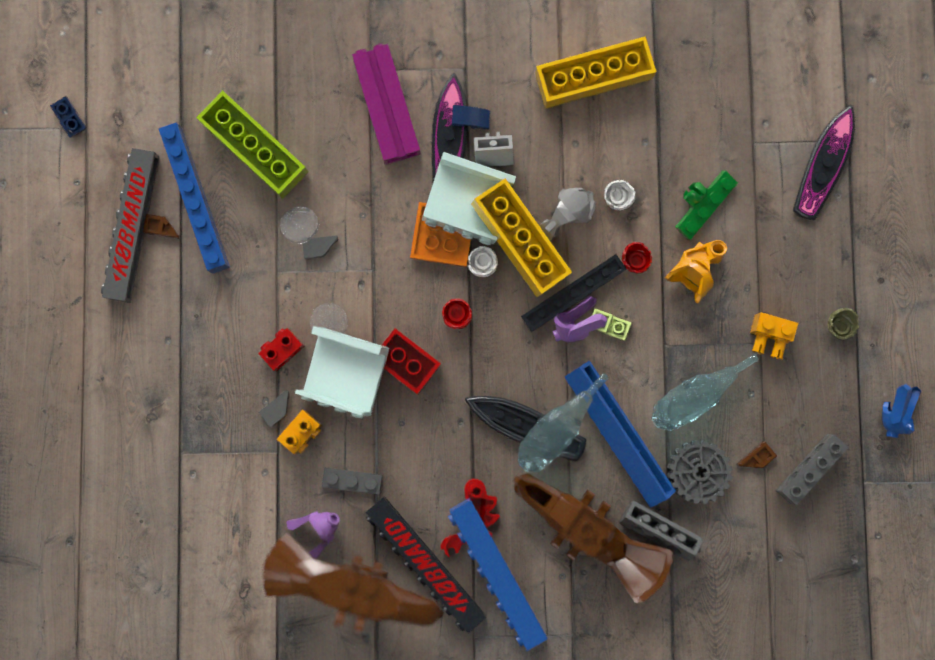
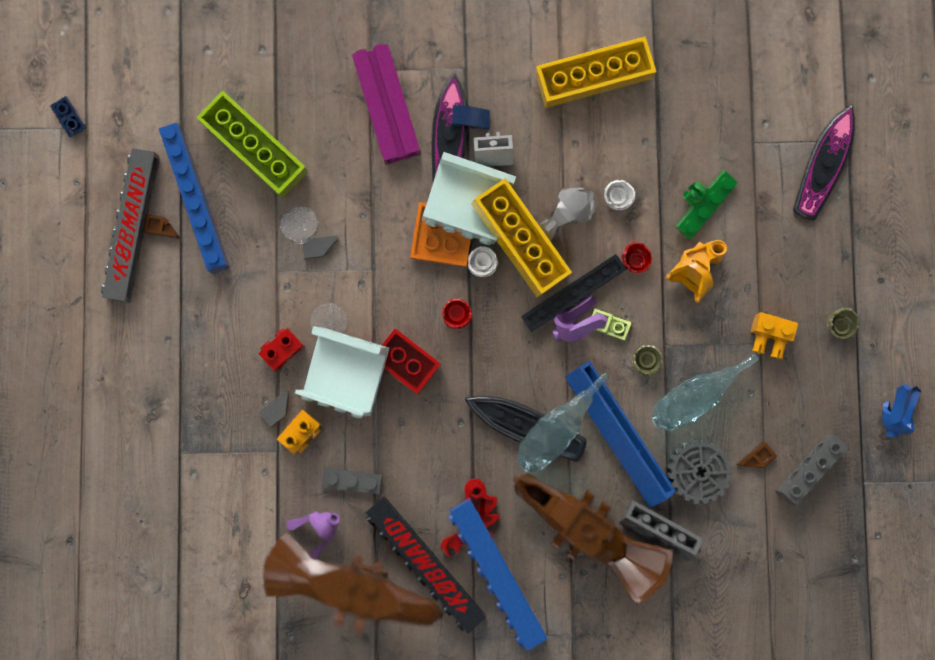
(647, 360): none -> olive hair

